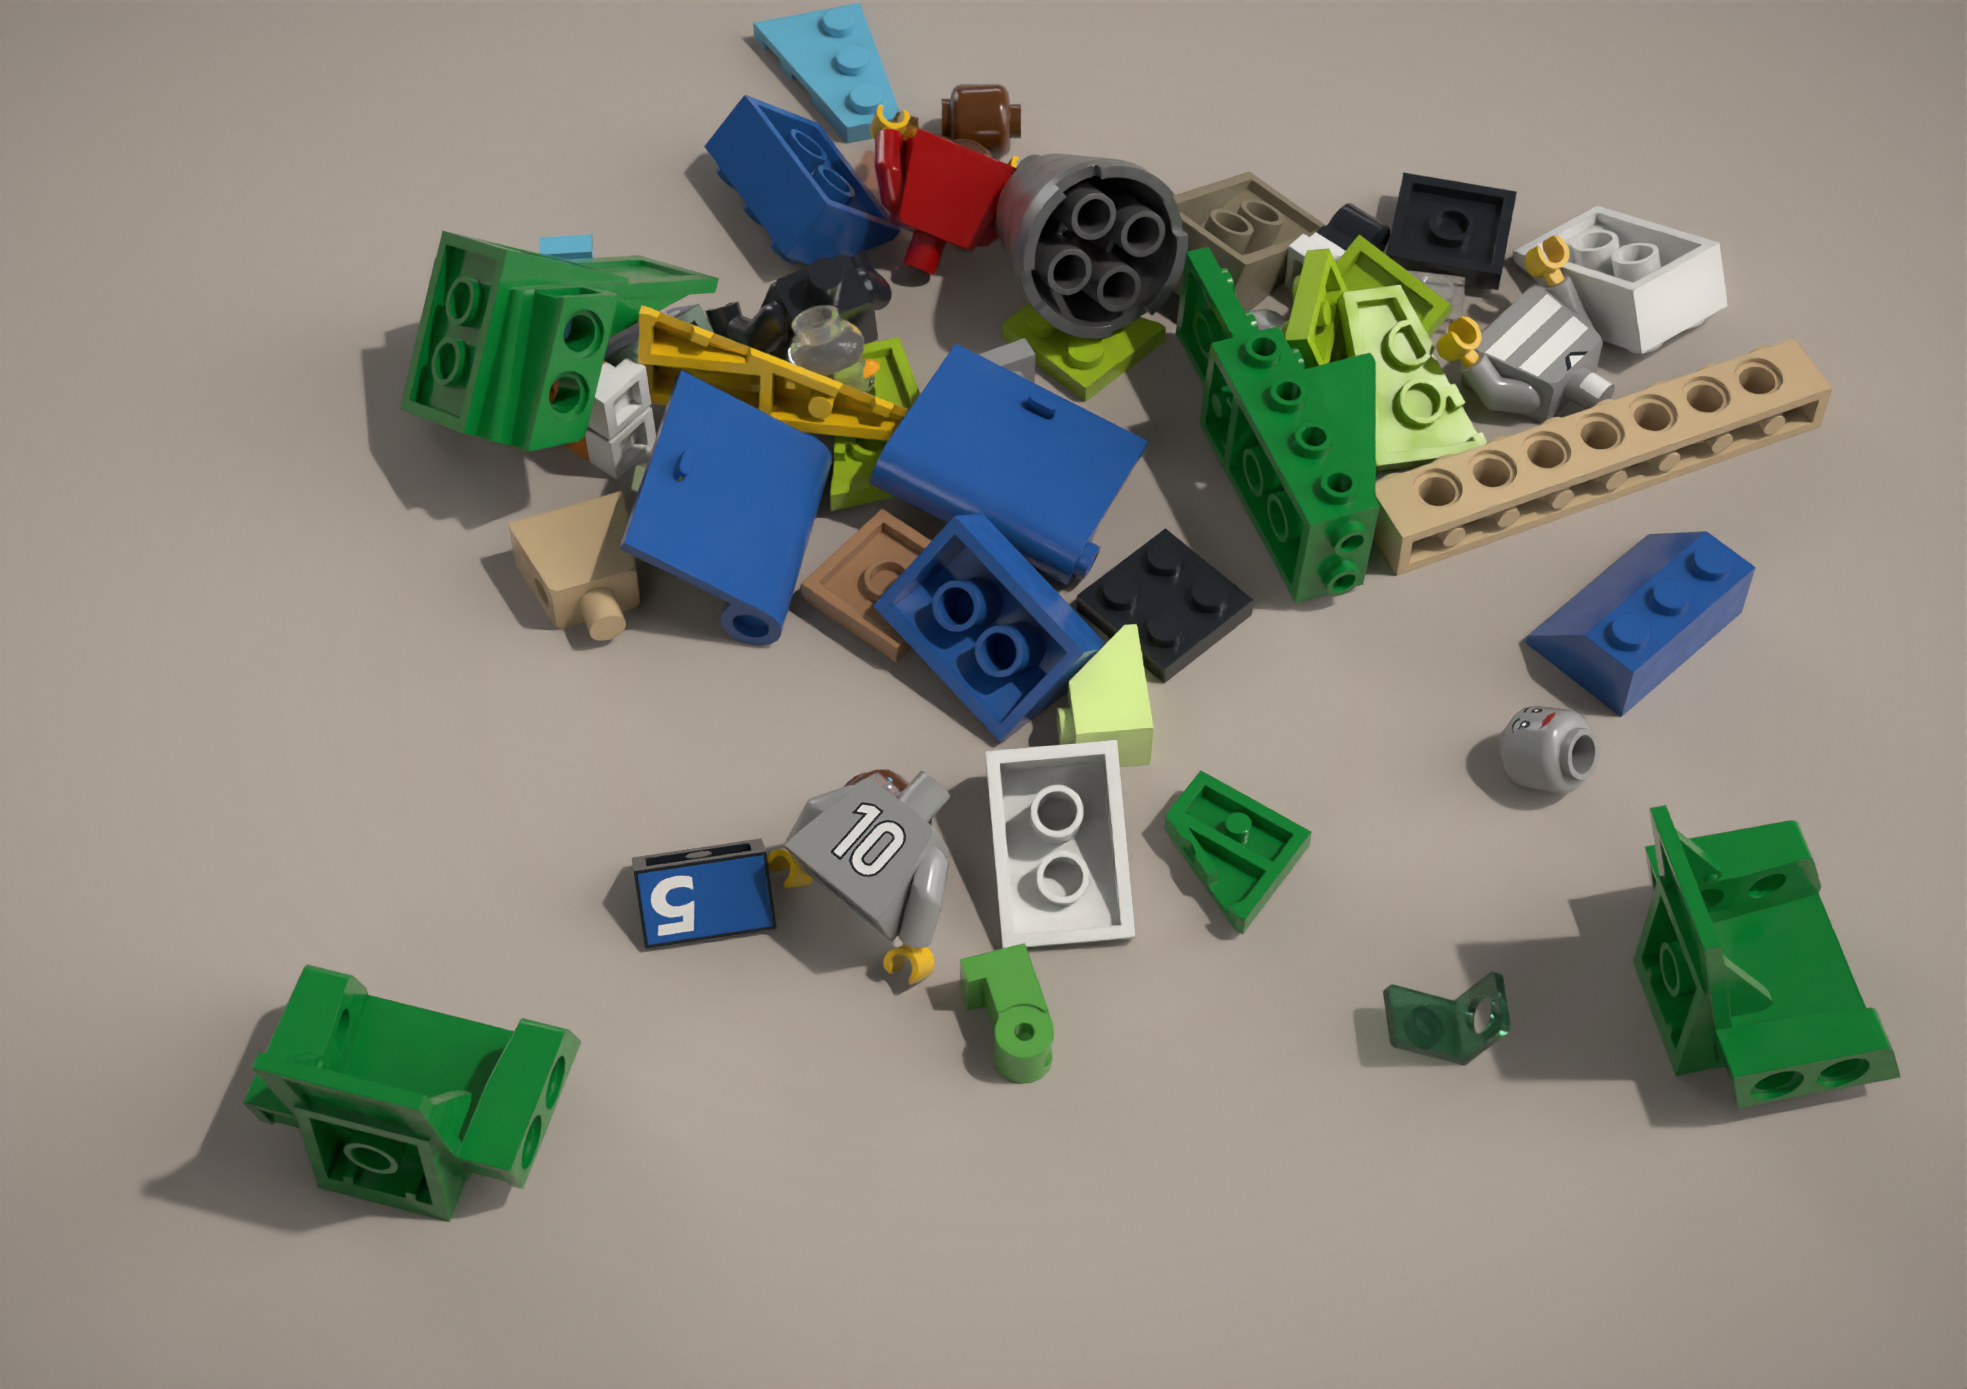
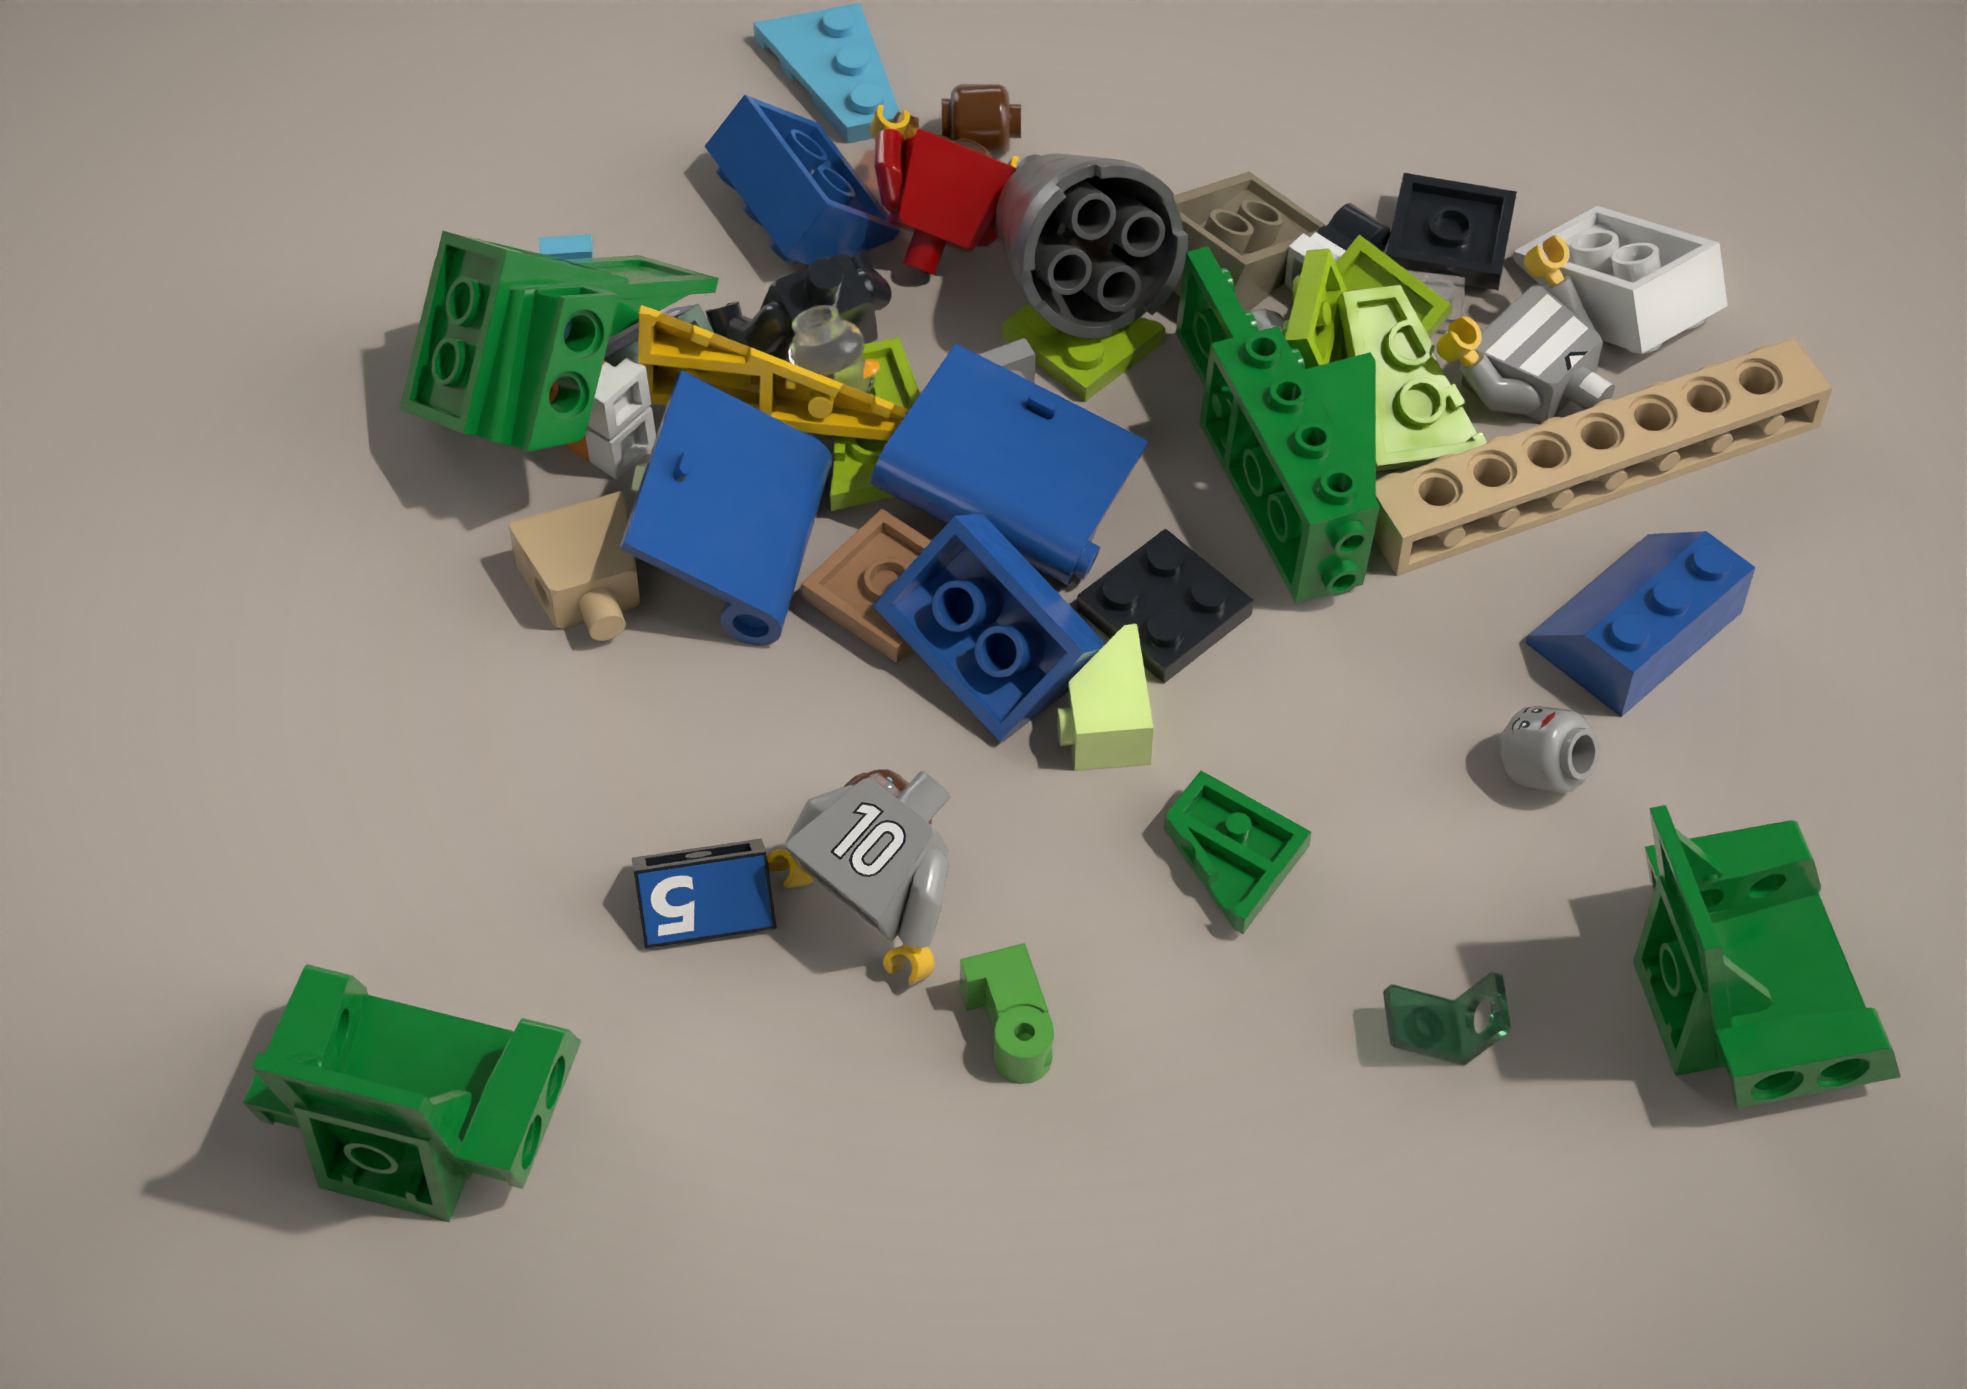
(1060, 844): white slope -> none

